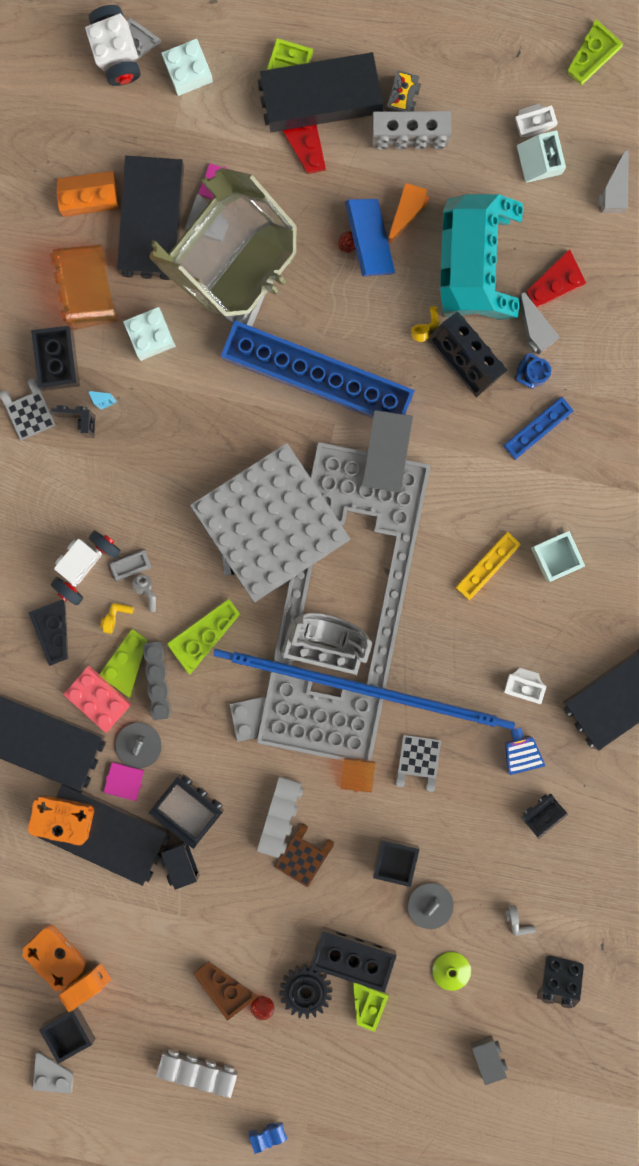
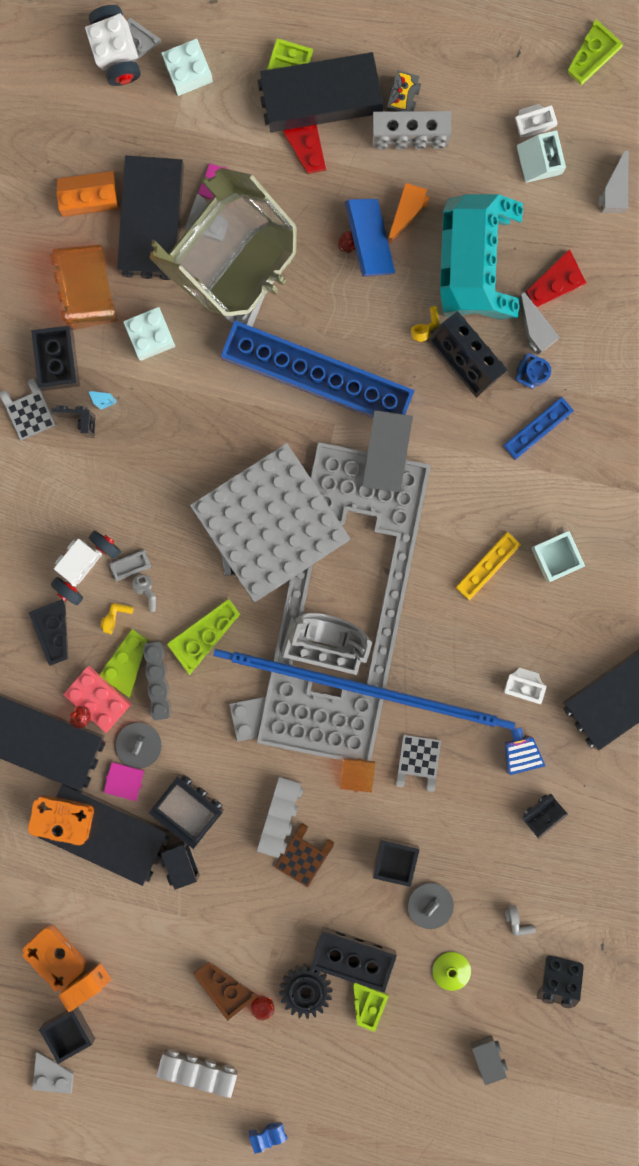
(80, 717): none -> clear red plate

